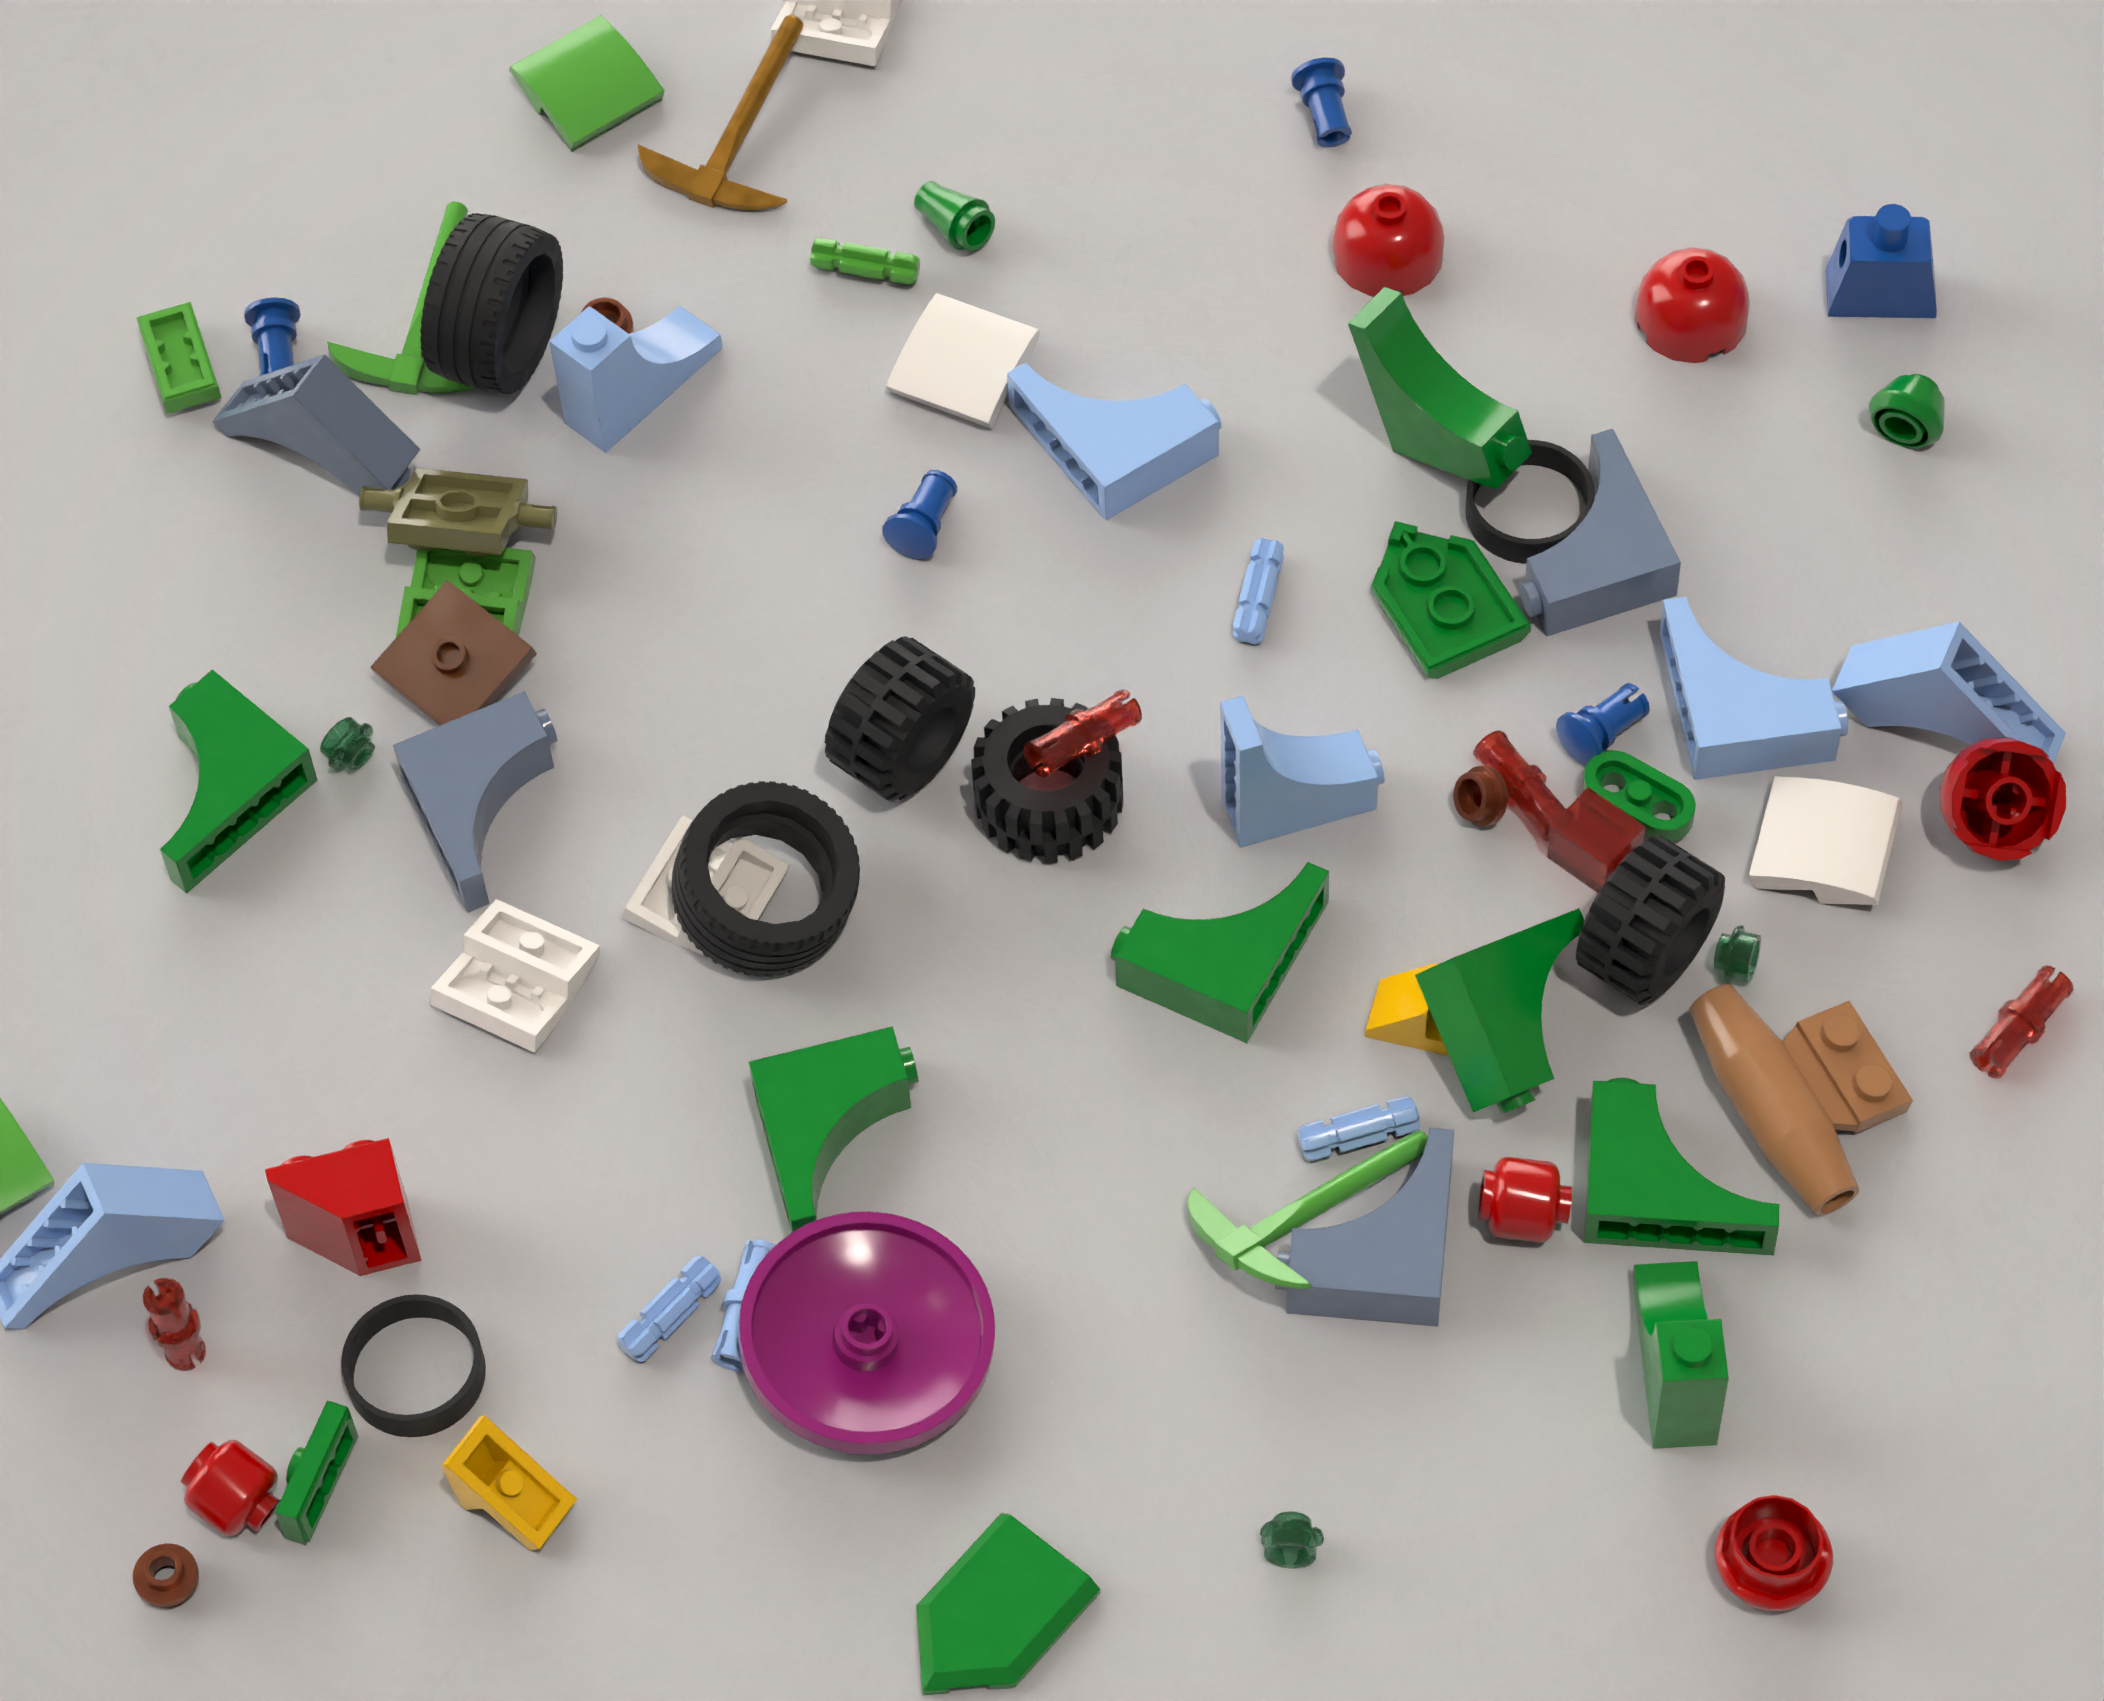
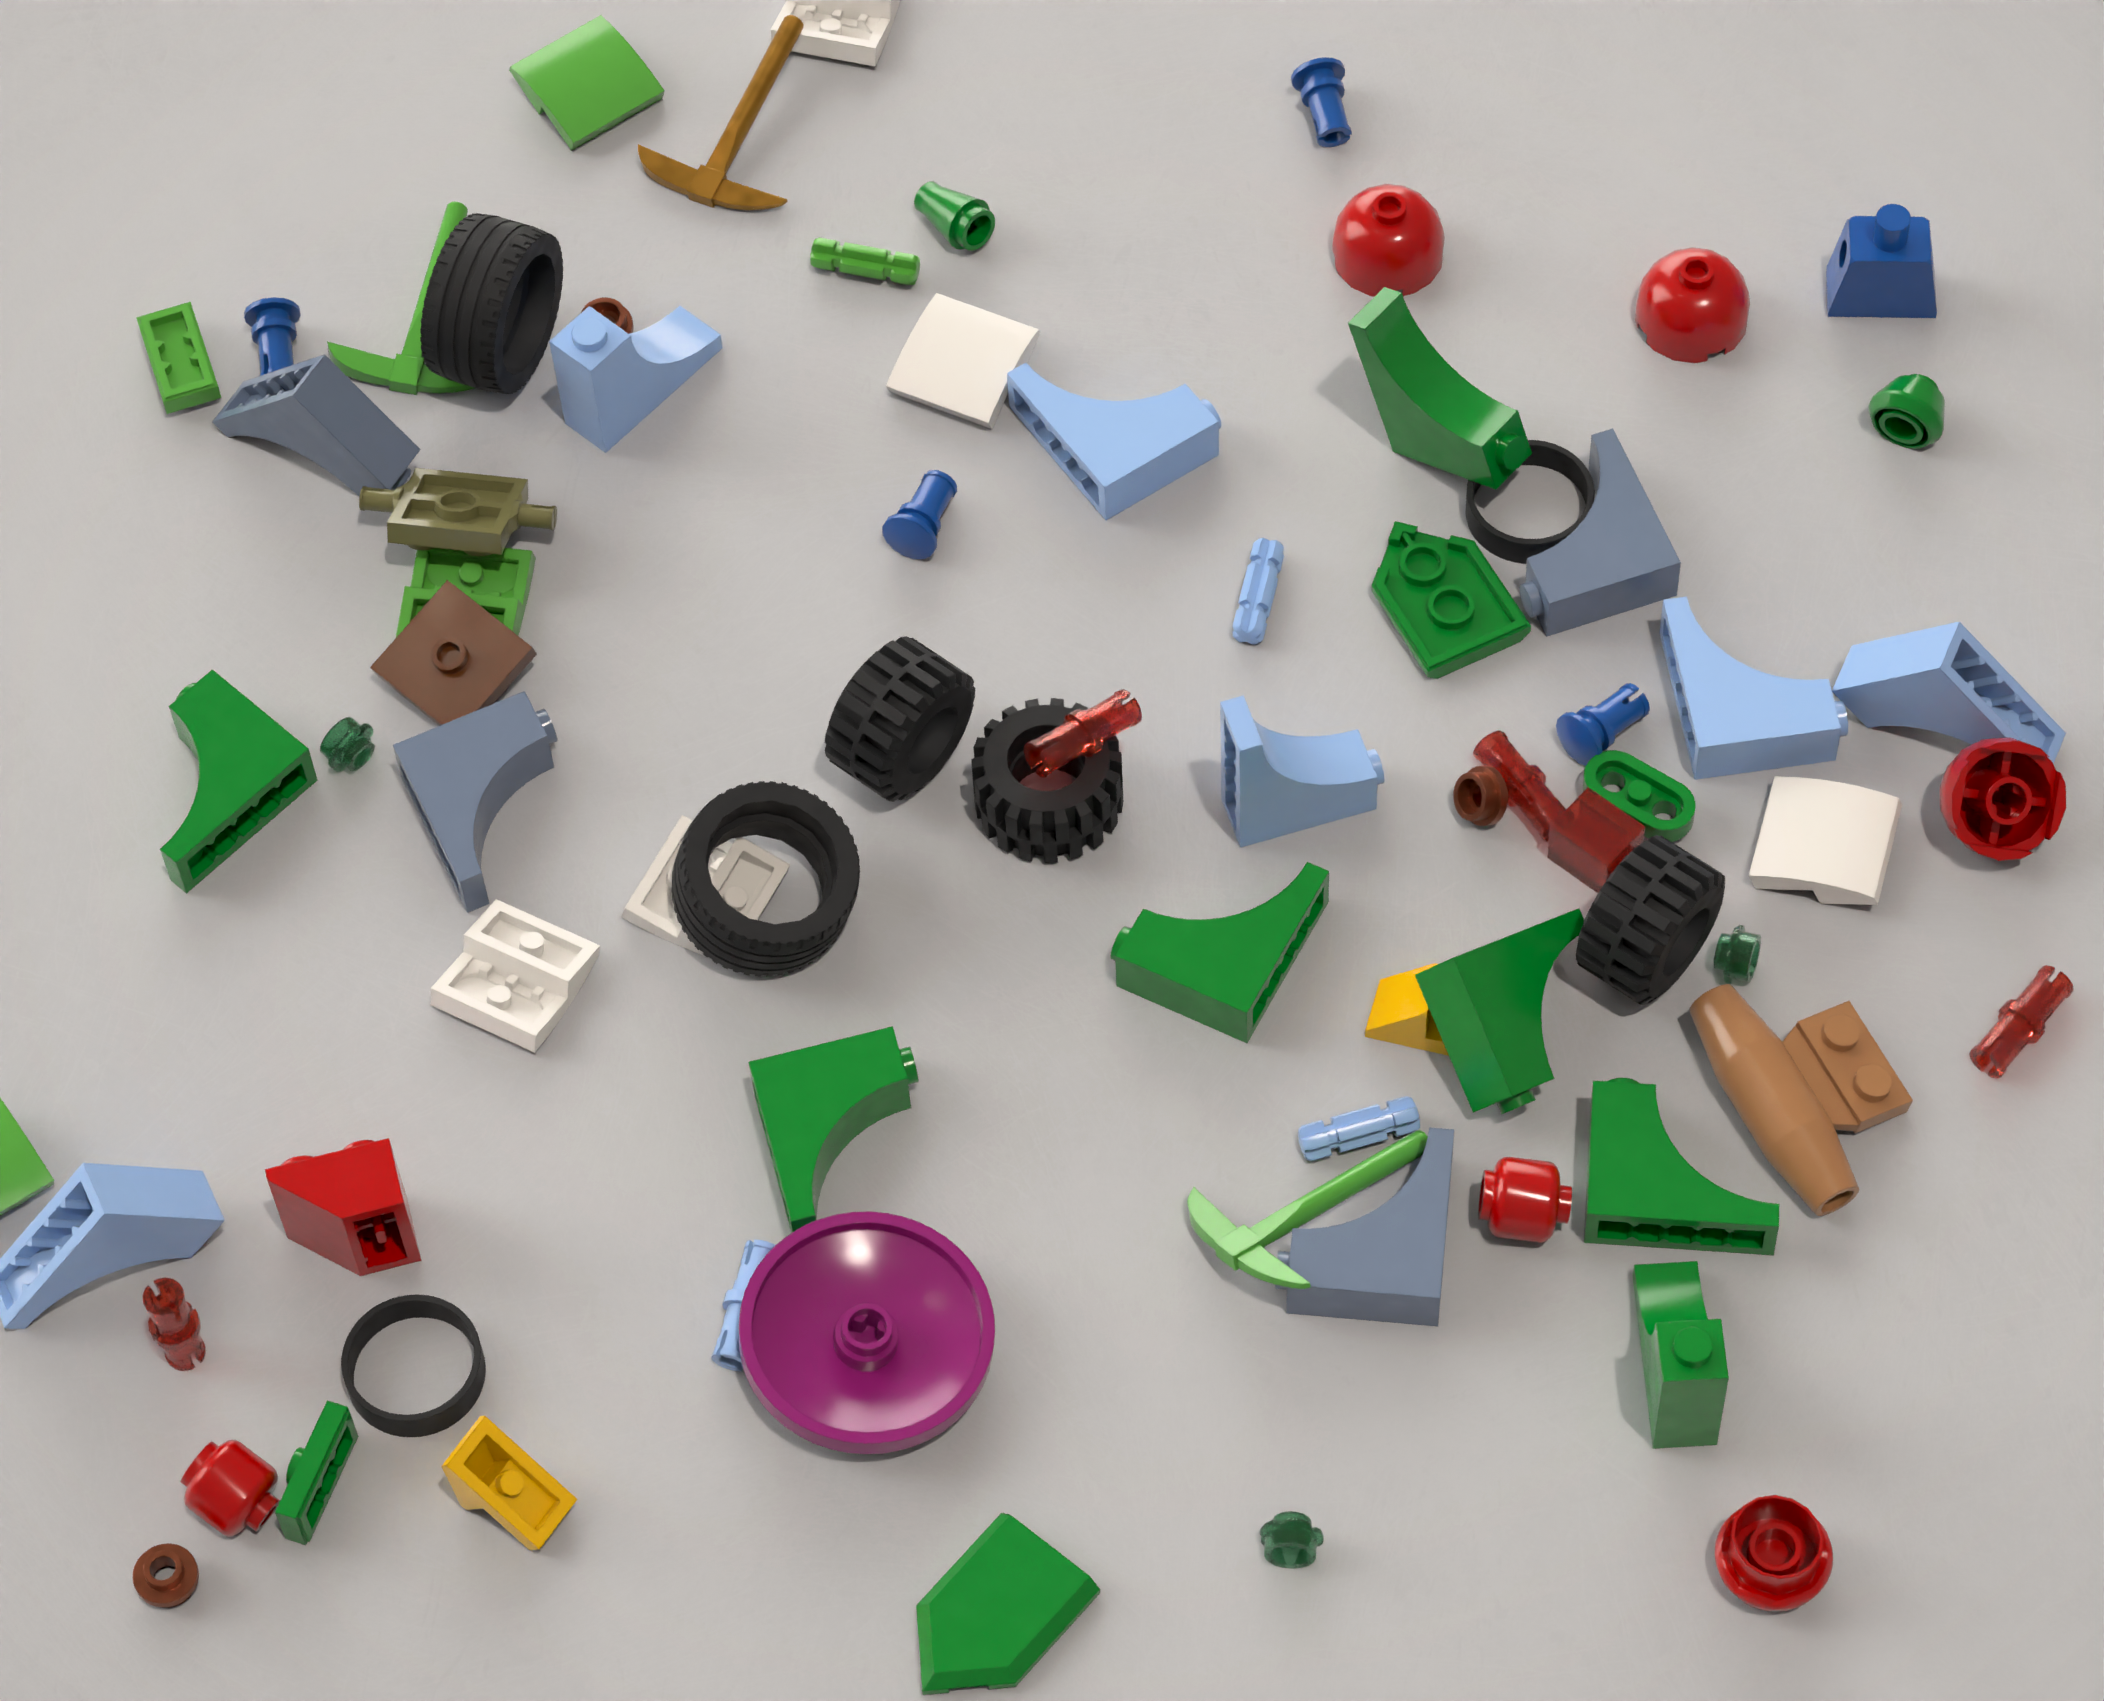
(669, 1308): light blue axle -> none

